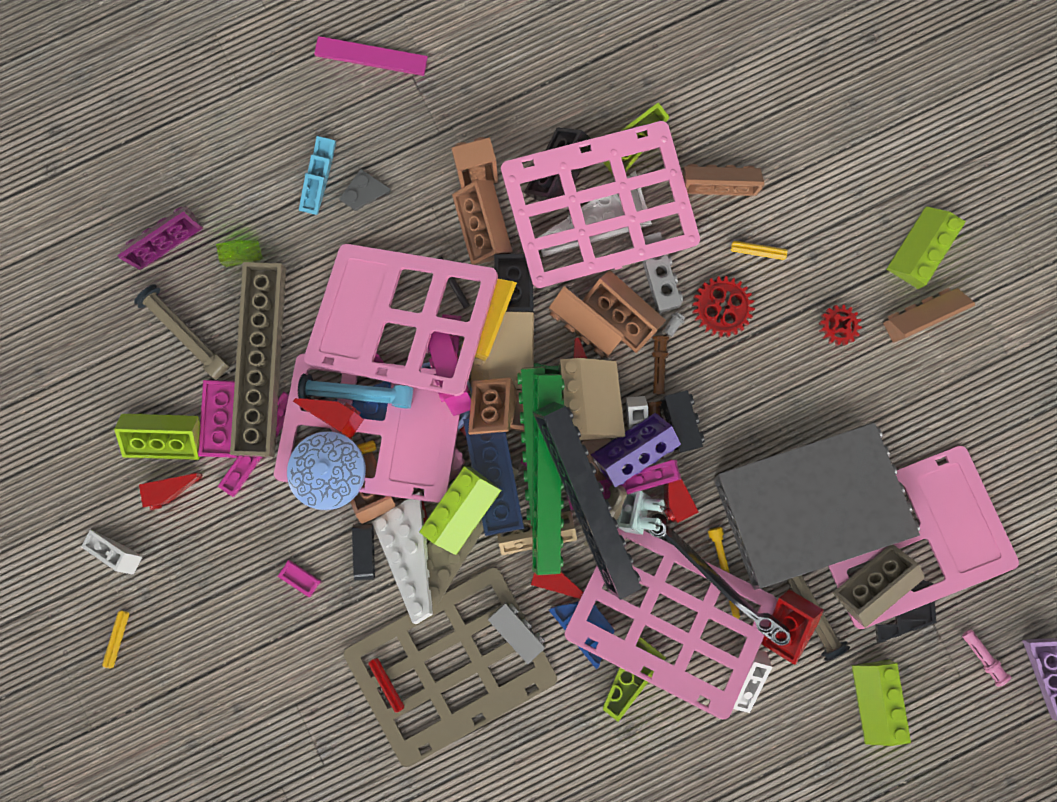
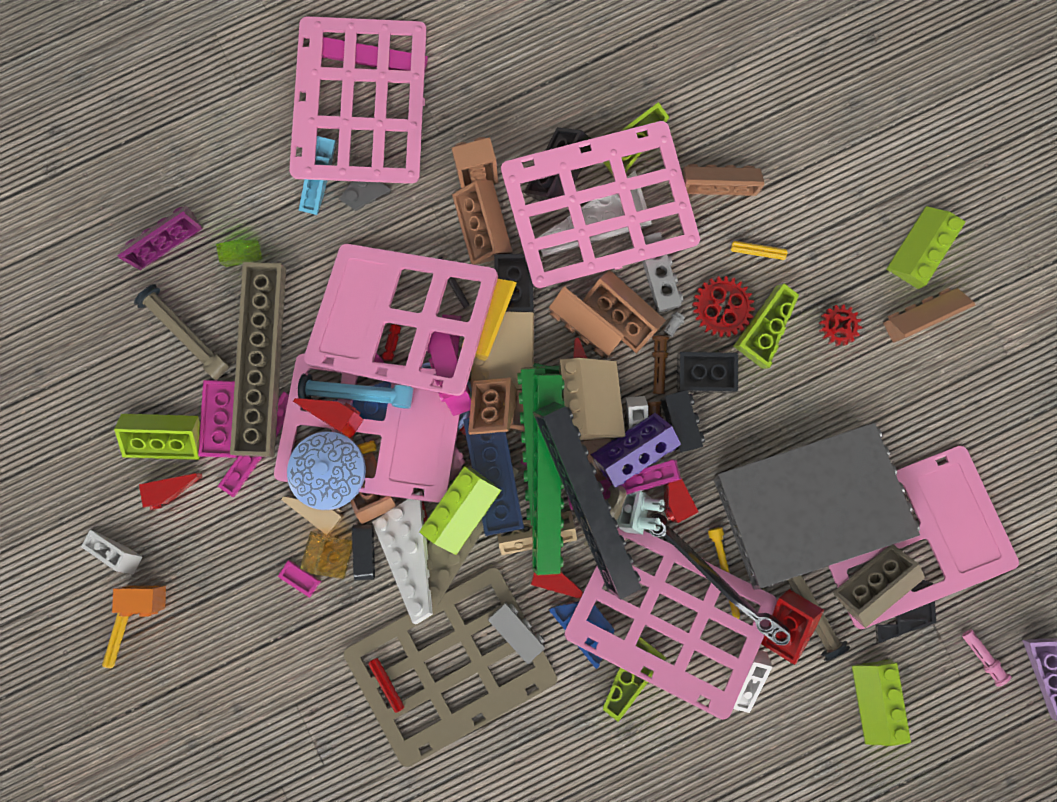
(139, 600): none -> orange brick
(308, 79): none -> bright pink door
(322, 519): none -> tan slope
(326, 555): none -> clear yellow slope
(391, 342): none -> red axle
(707, 372): none -> black brick
(764, 332): none -> lime wedge

